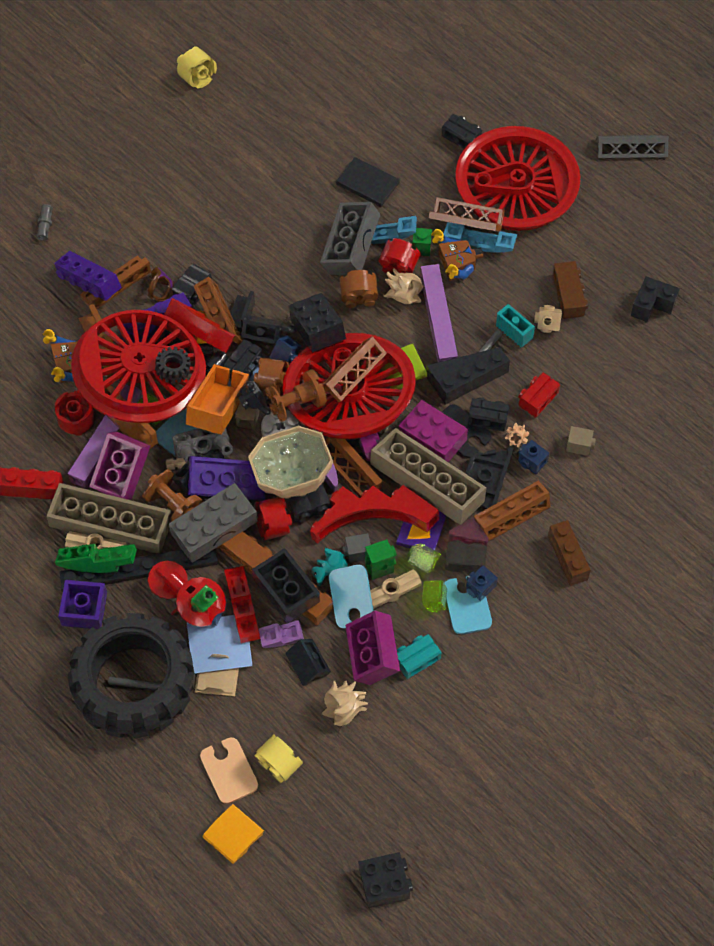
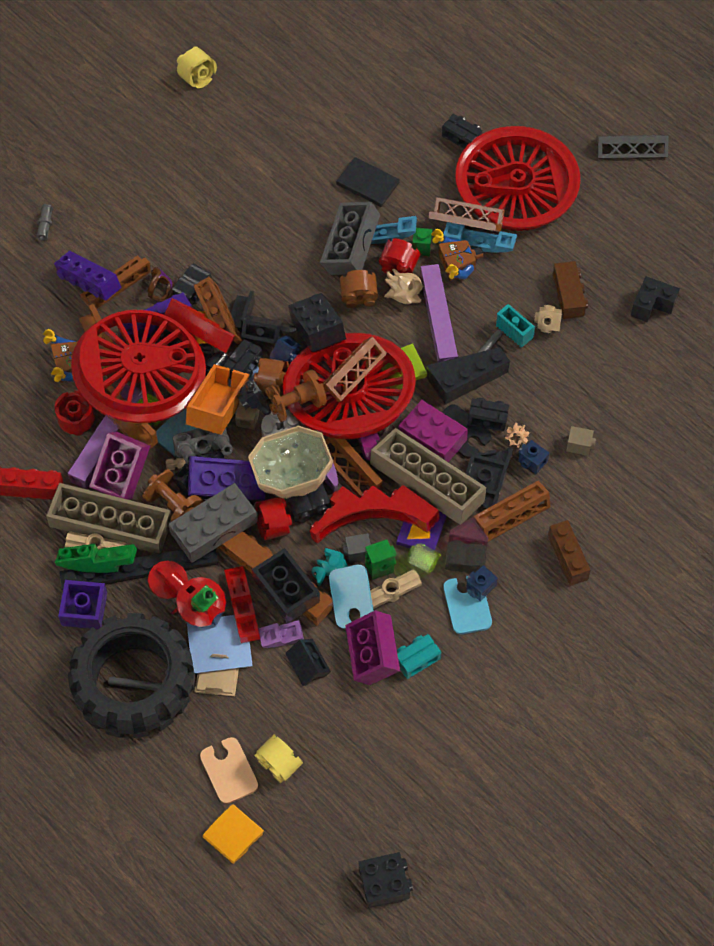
(170, 373): black tyre -> none
(343, 703): tan hair -> none
(434, 595): clear neon green brick -> none
(539, 394): red brick -> none

